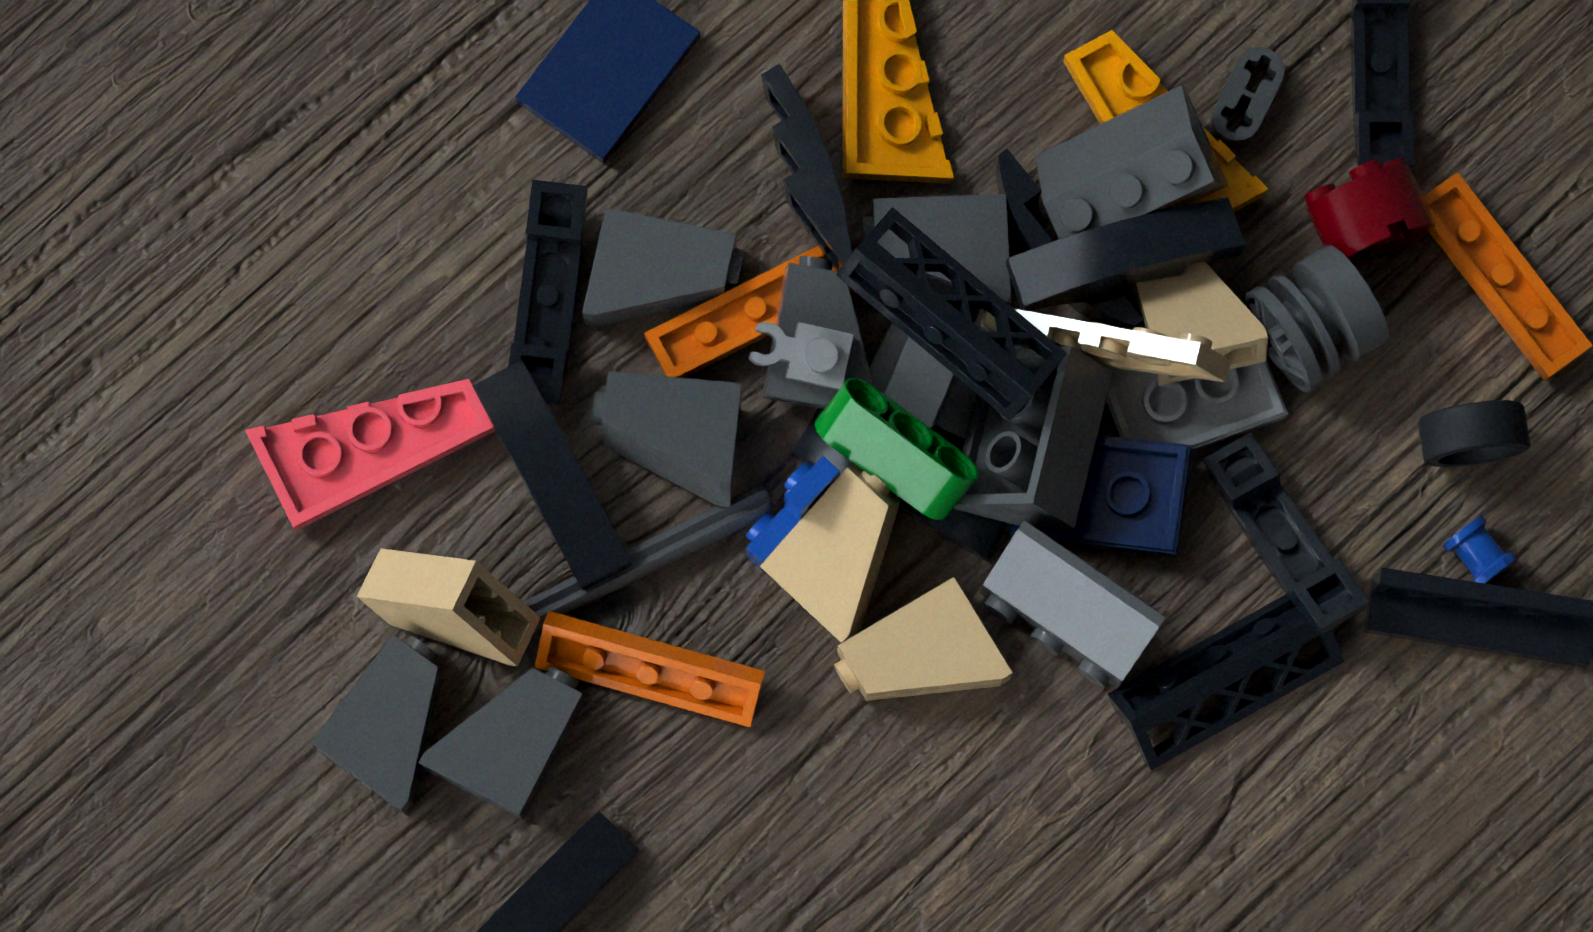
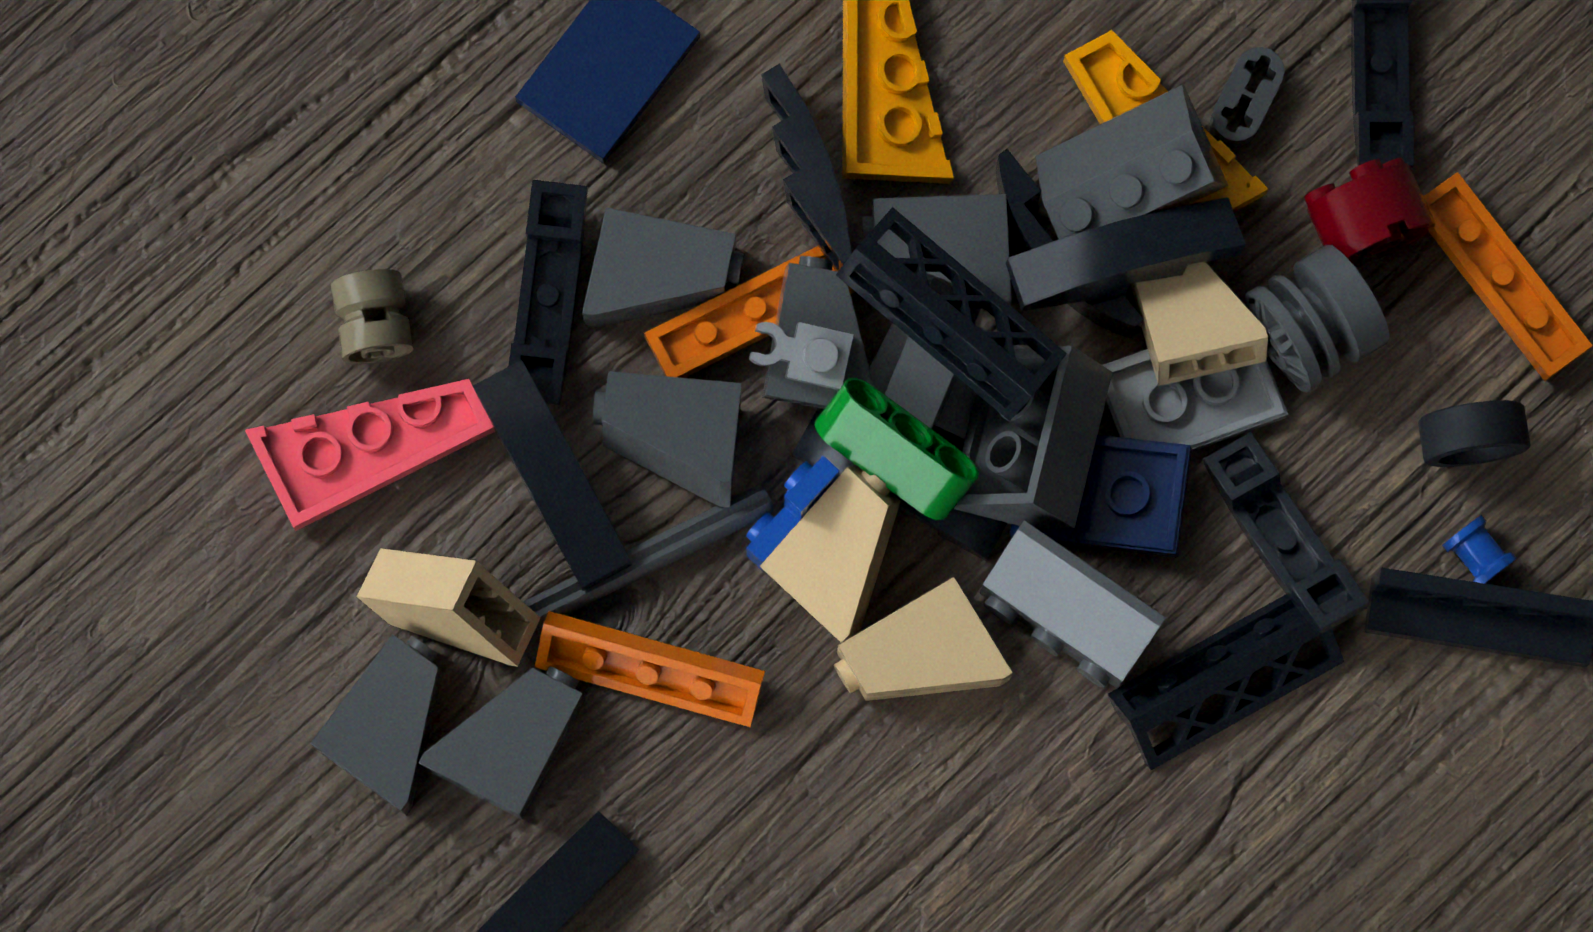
(371, 297): none -> dark tan wheel
(1131, 349): tan wing -> none

